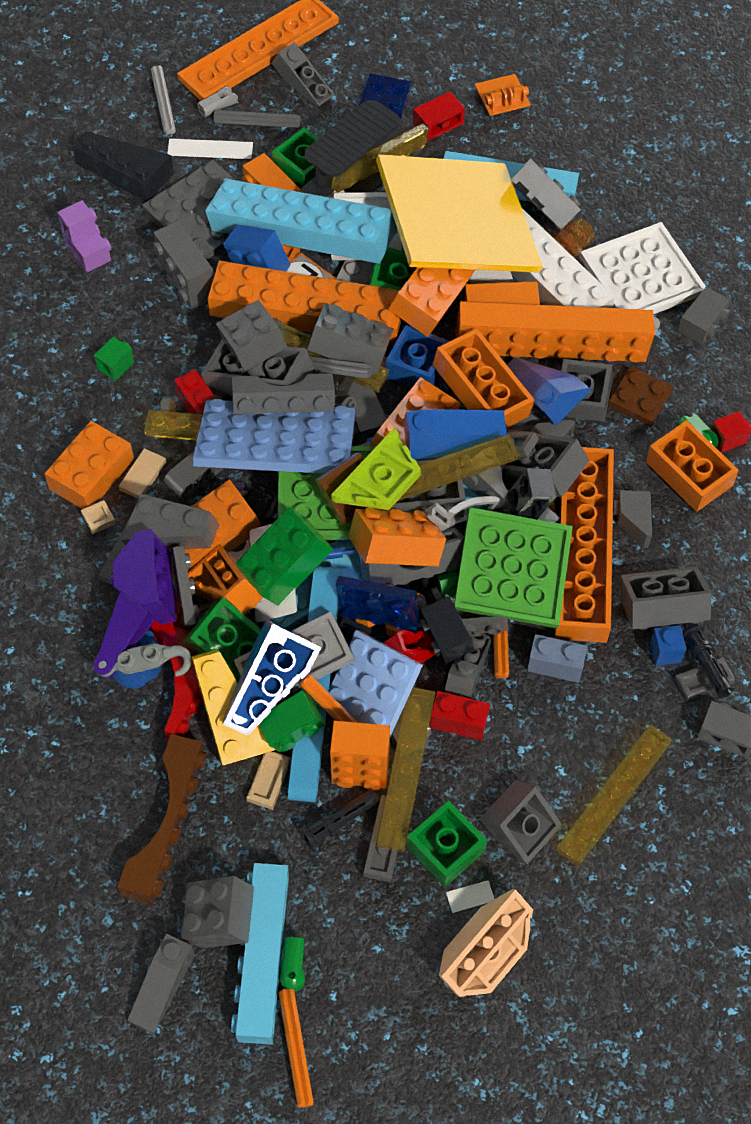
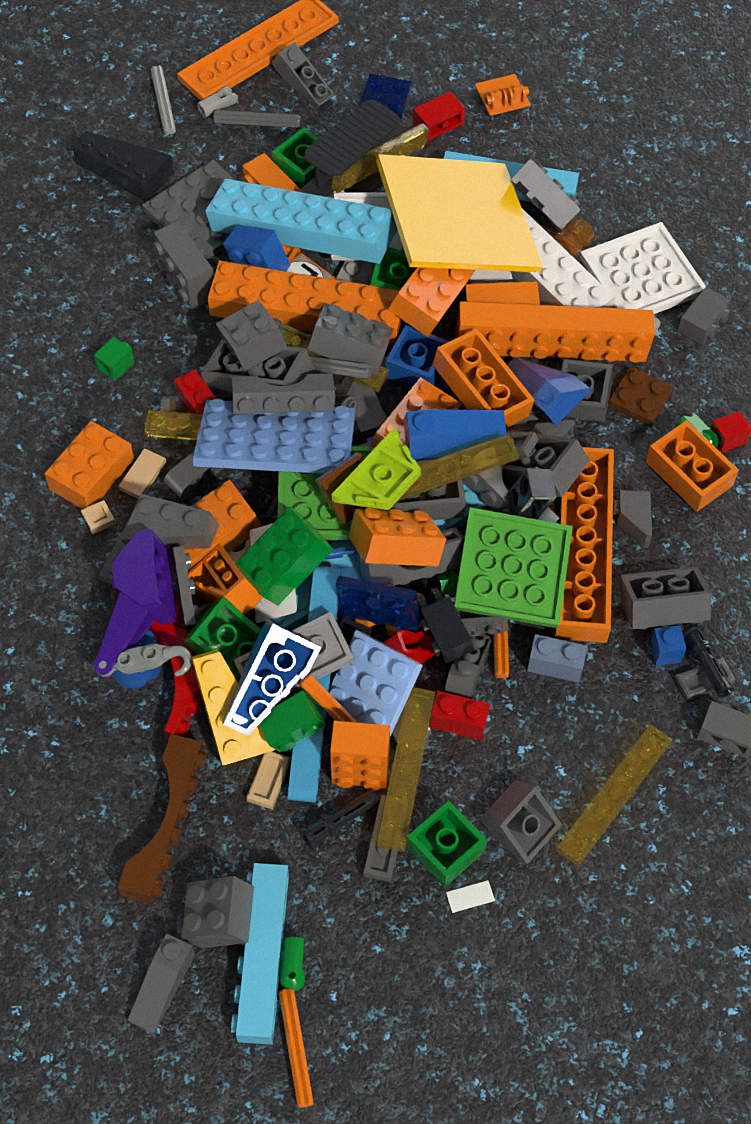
(84, 236): medium lavender brick -> none
(210, 148): white sticker -> none
(448, 519): light grey sword -> none
(487, 946): light nougat wedge -> none

